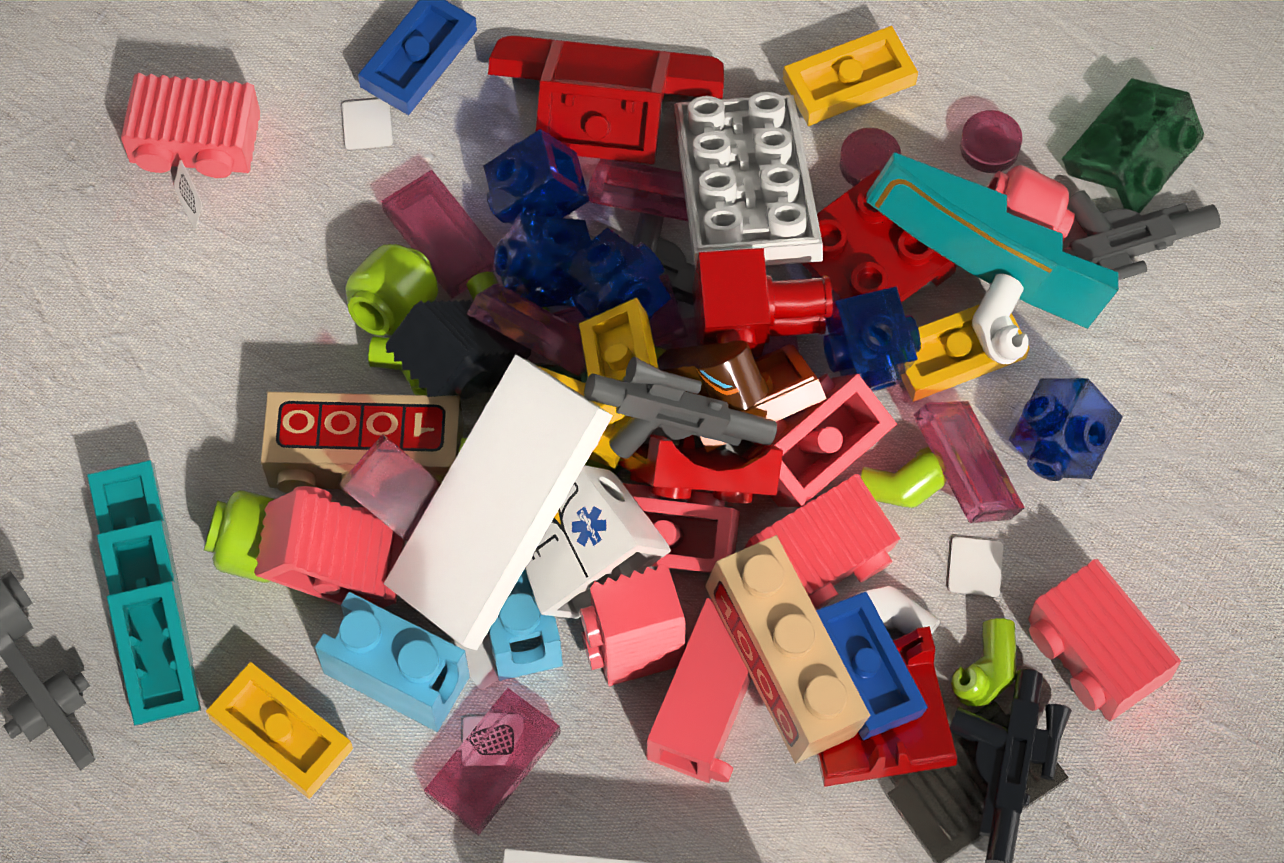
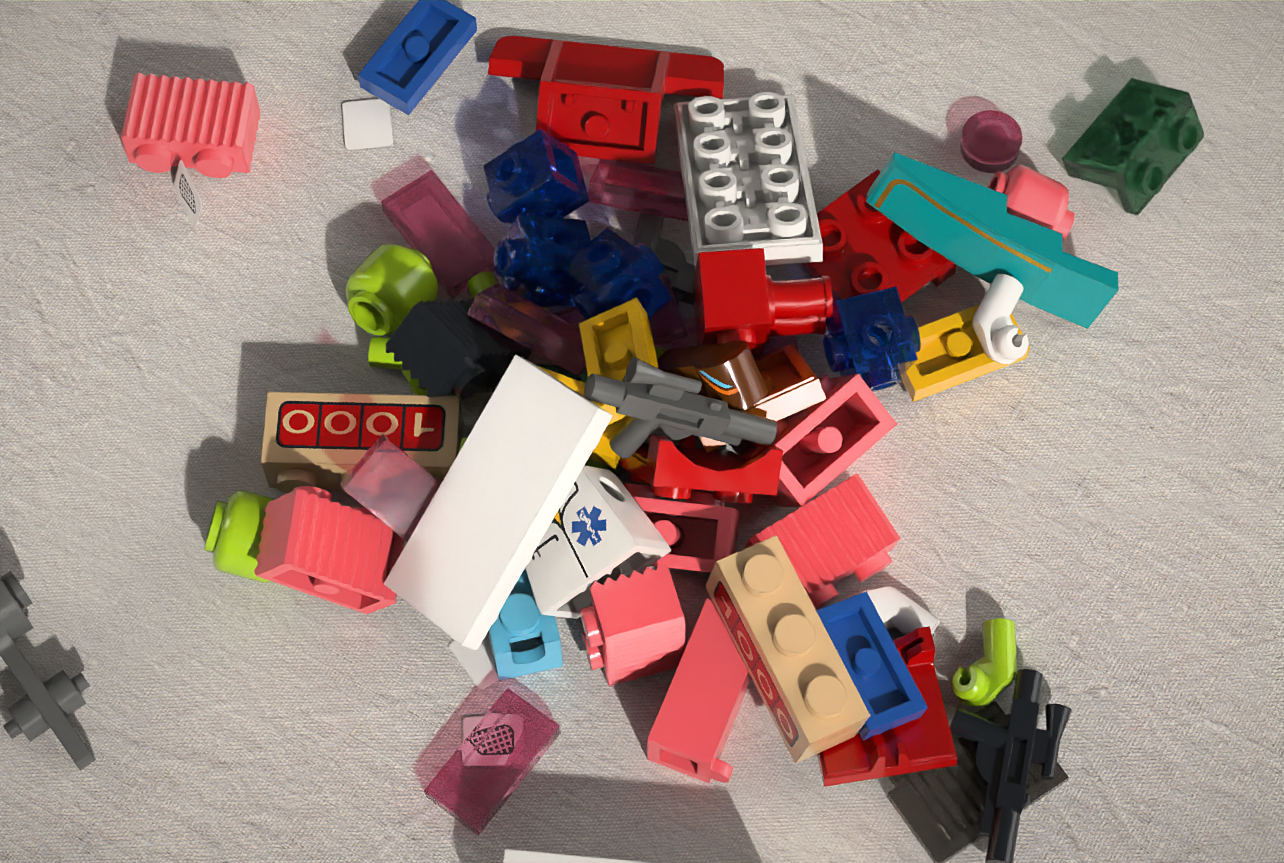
(144, 593): teal slope -> none
(279, 730): yellow plate -> none
(394, 662): medium azure brick -> none
(850, 75): yellow plate -> none
(866, 152): clear pink tile -> none
(908, 485): lime arm -> none
(968, 461): clear pink tile -> none
(975, 566): white sticker -> none
(1065, 428): clear blue brick -> none
(1101, 641): coral brick -> none
(1124, 233): dark grey piece -> none

